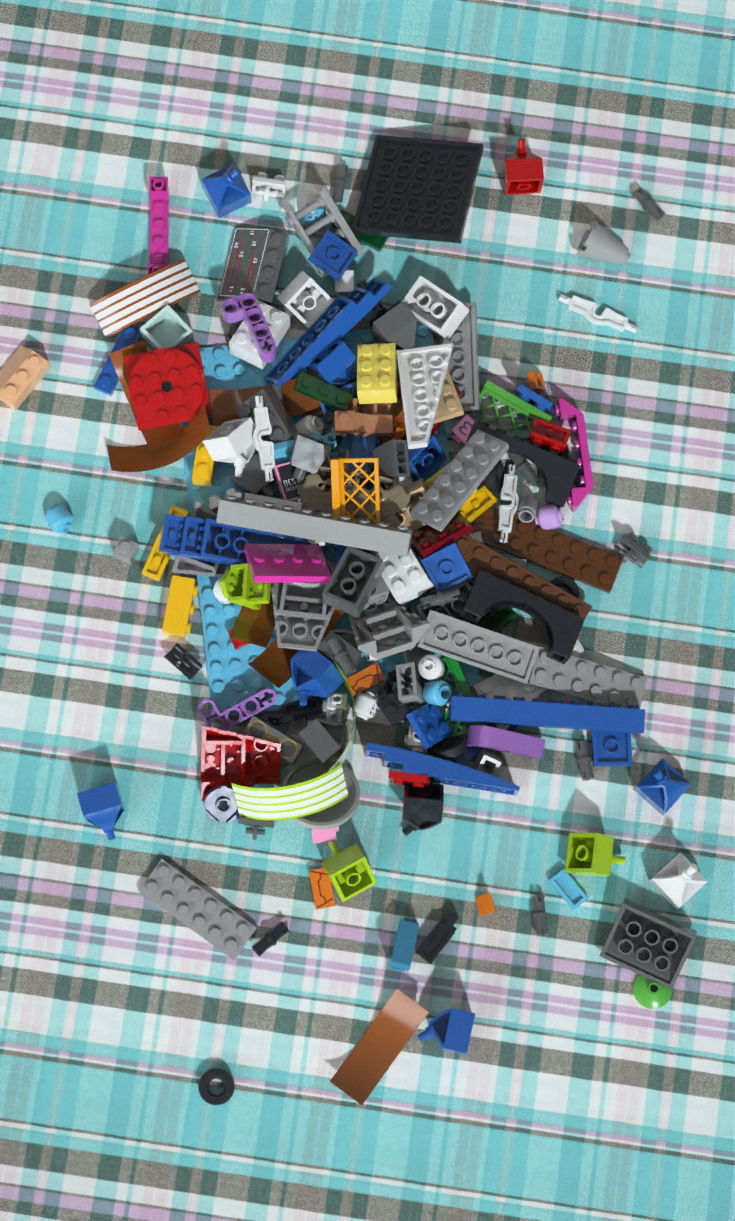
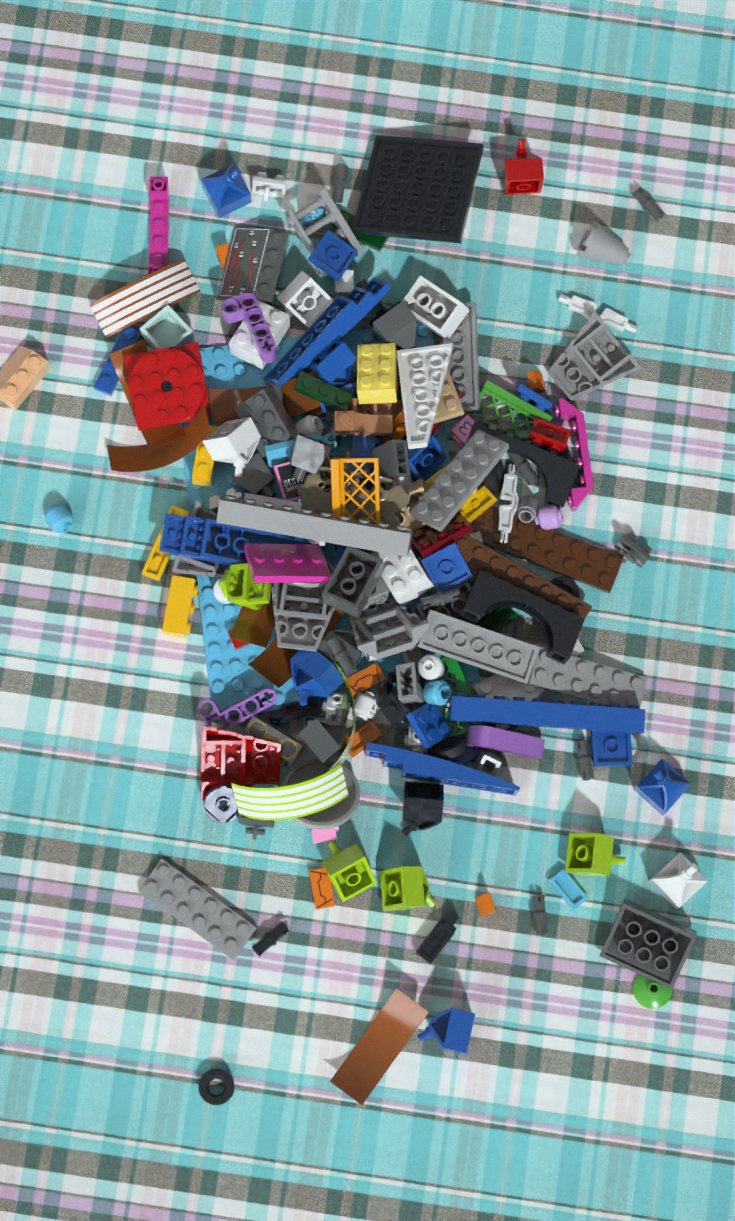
(102, 807): blue piece -> none
(126, 550): light grey brick -> none
(183, 661): black hips -> none
(222, 253): none -> orange slope
(262, 428): white piece -> none
(367, 733): none -> orange tile
(404, 945): dark azure slope -> none
(405, 888): none -> lime piece
(416, 780): red plate -> none
(591, 360): none -> light grey wedge

